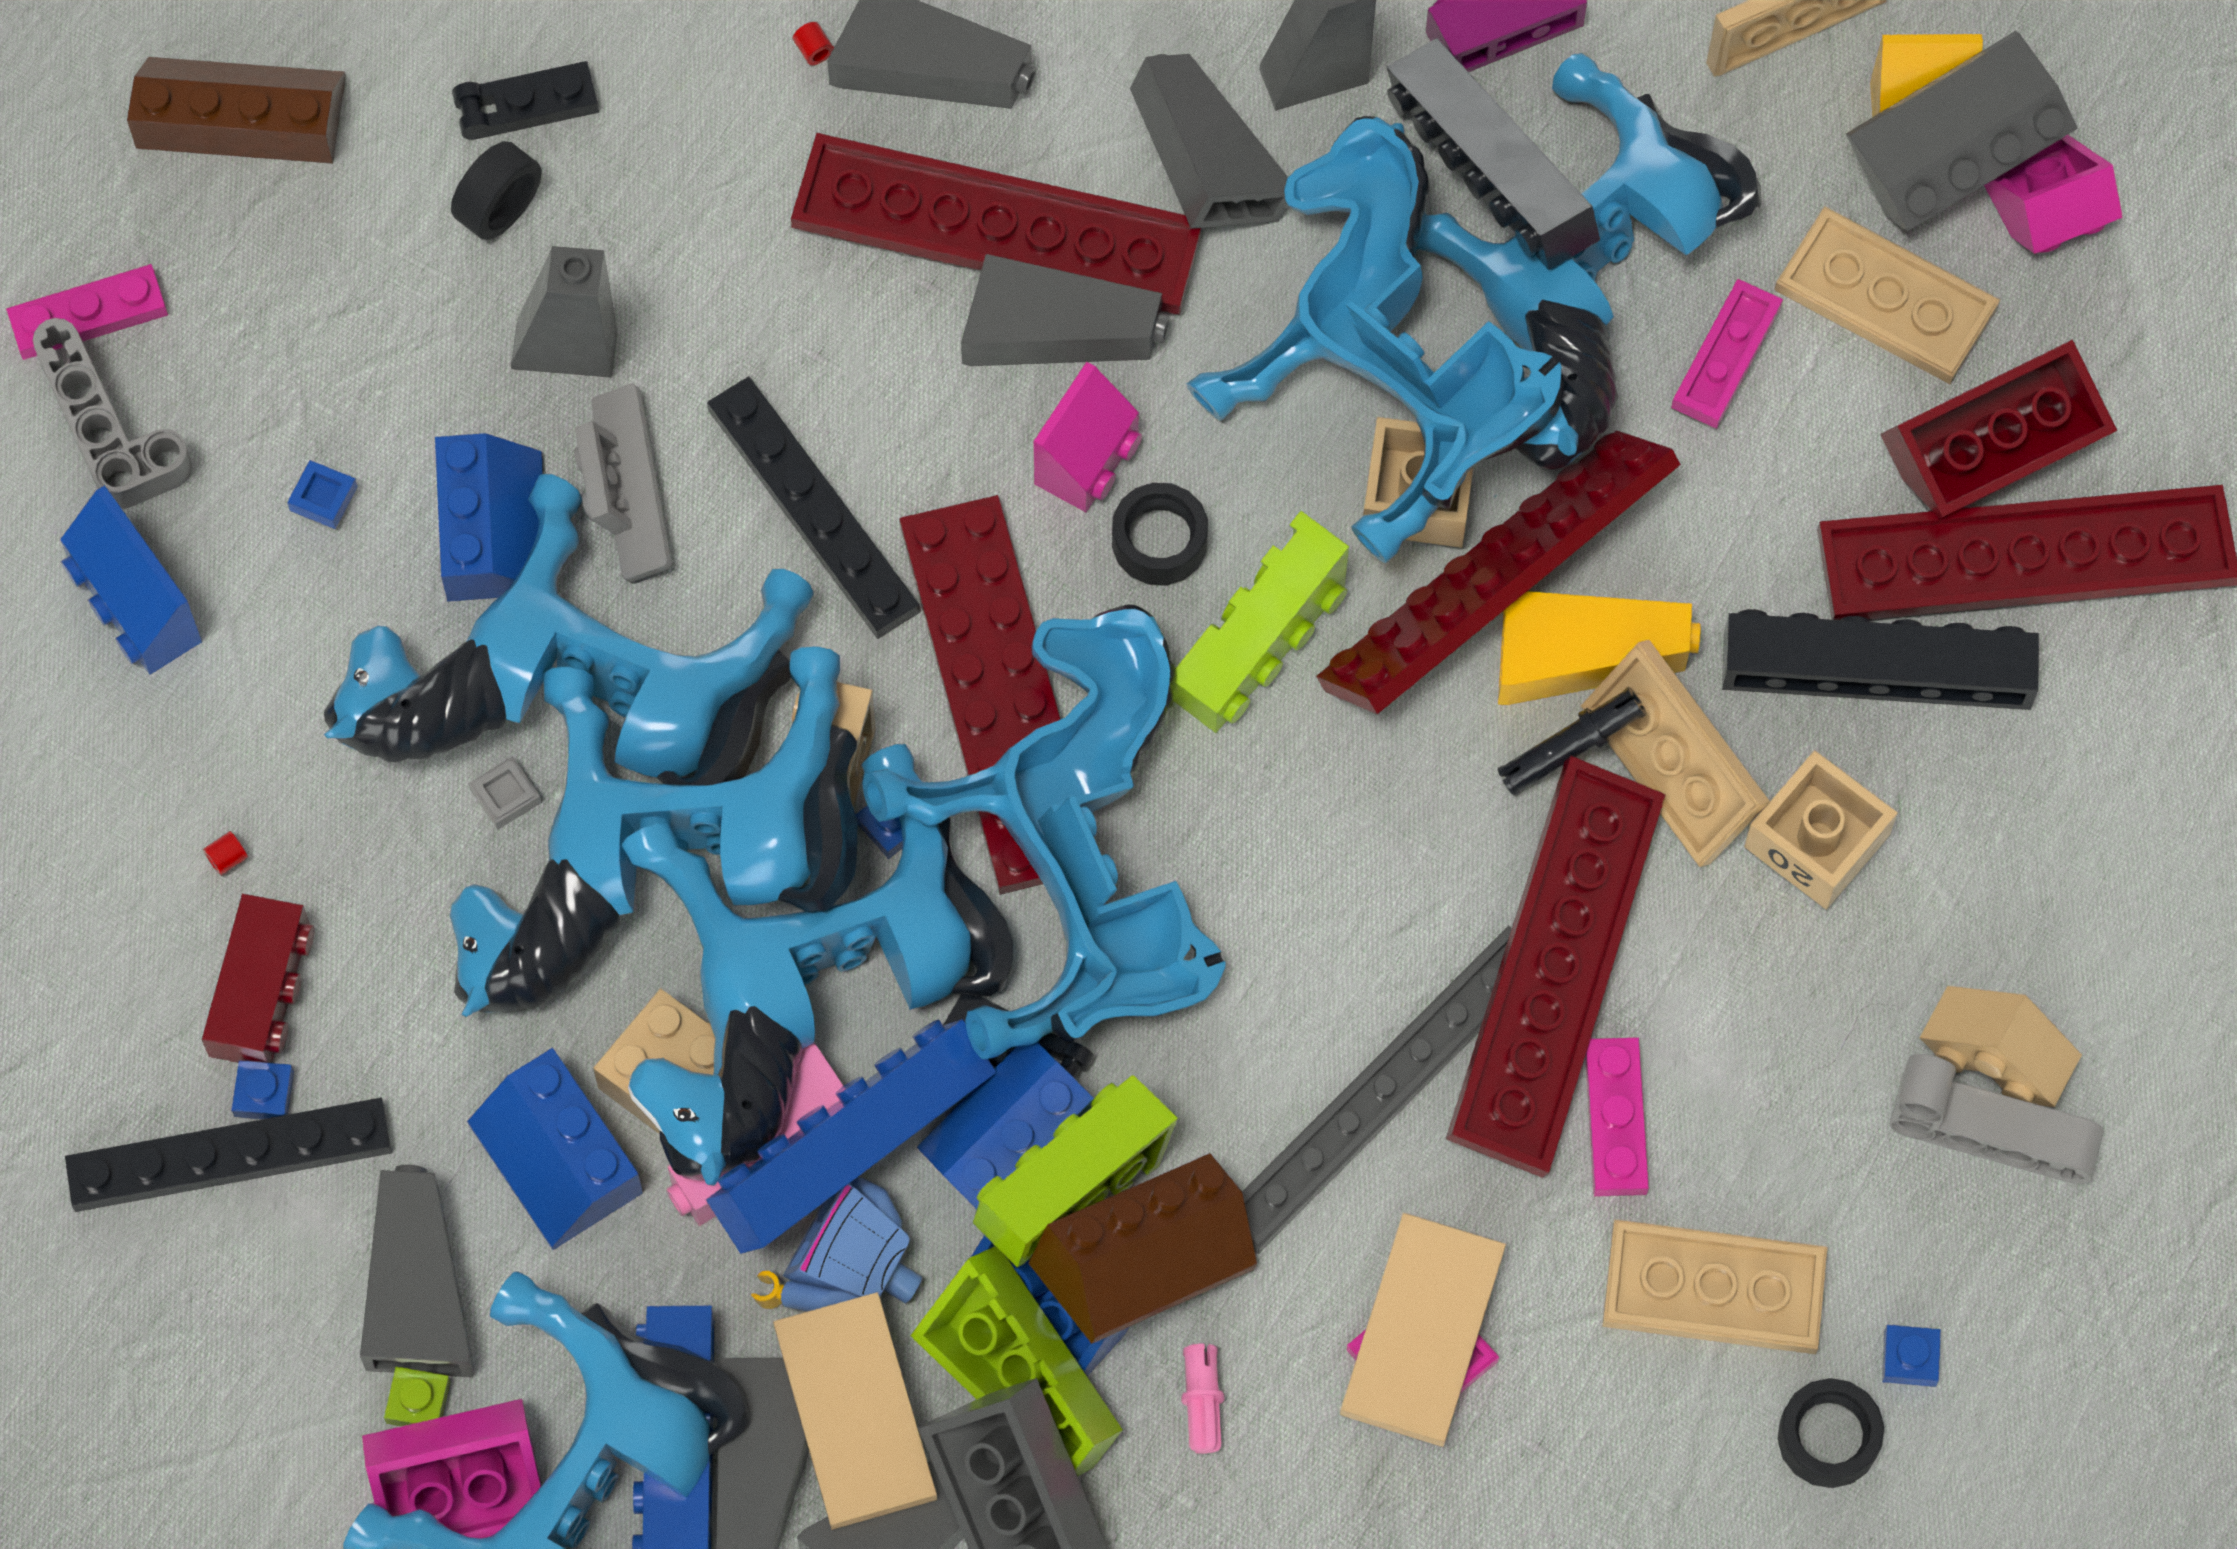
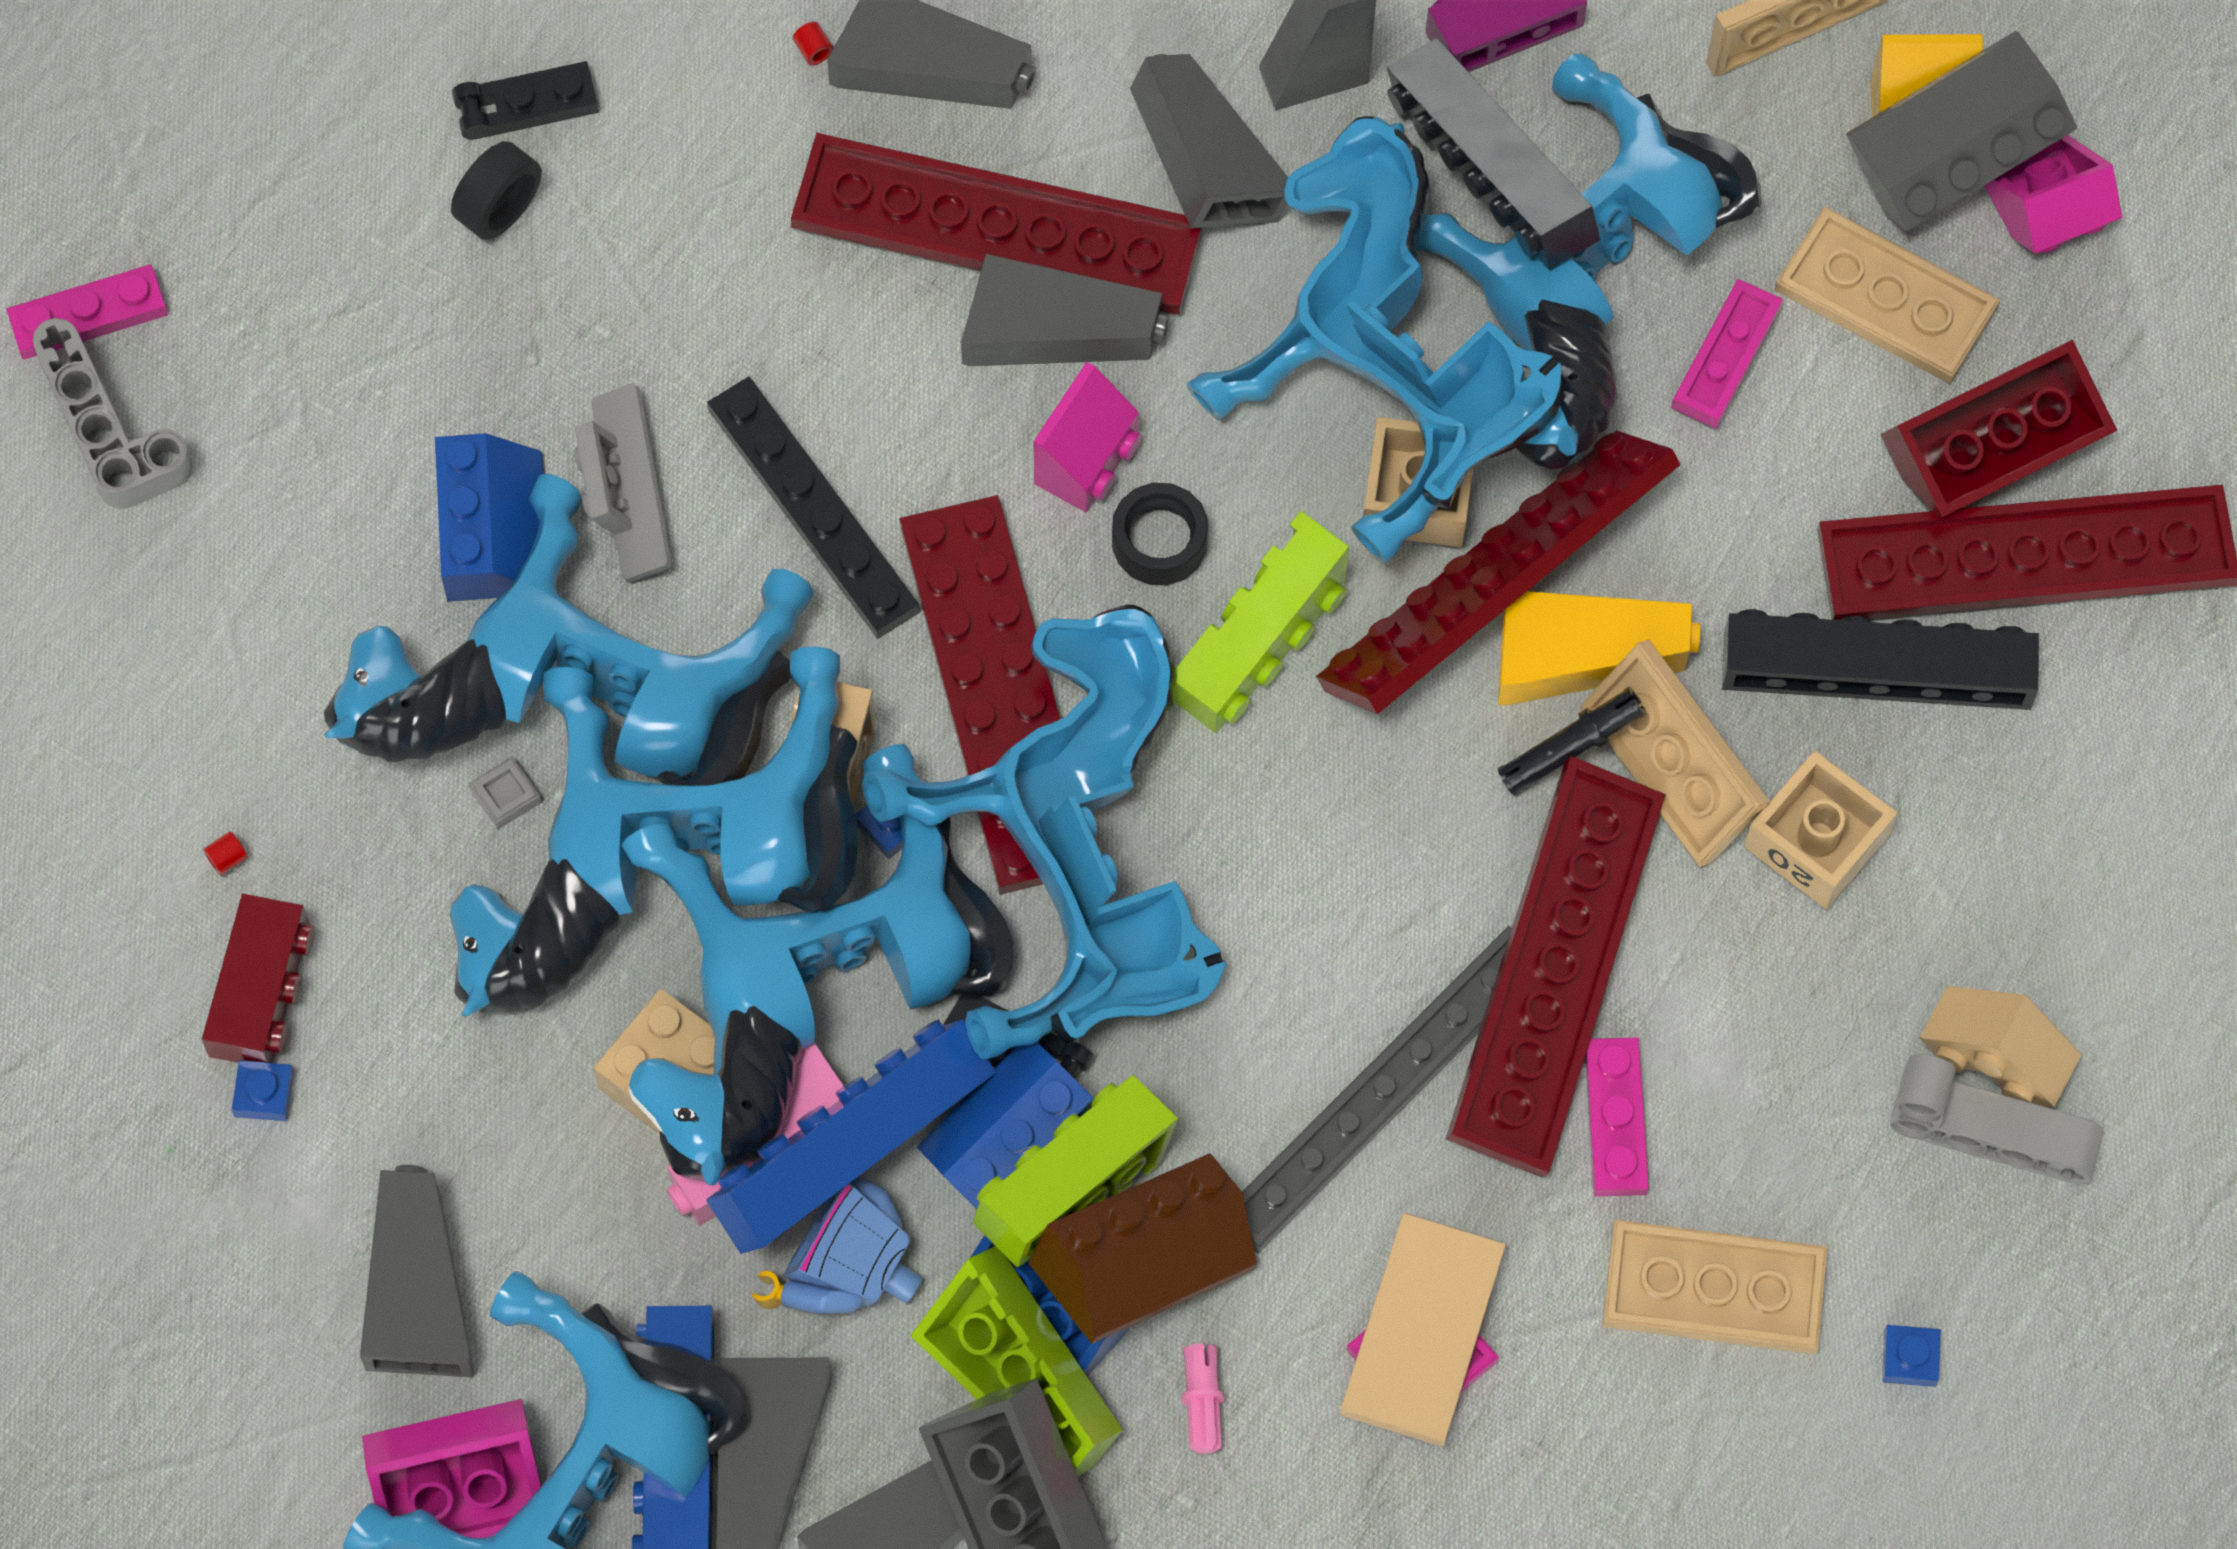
(128, 584): blue slope -> none
(227, 1154): black plate -> none
(236, 109): reddish brown slope -> none
(322, 494): blue plate -> none
(416, 1397): lime plate -> none
(554, 1150): blue slope -> none
(568, 317): dark grey slope -> none
(855, 1411): tan tile -> none
(1853, 1399): black tyre -> none

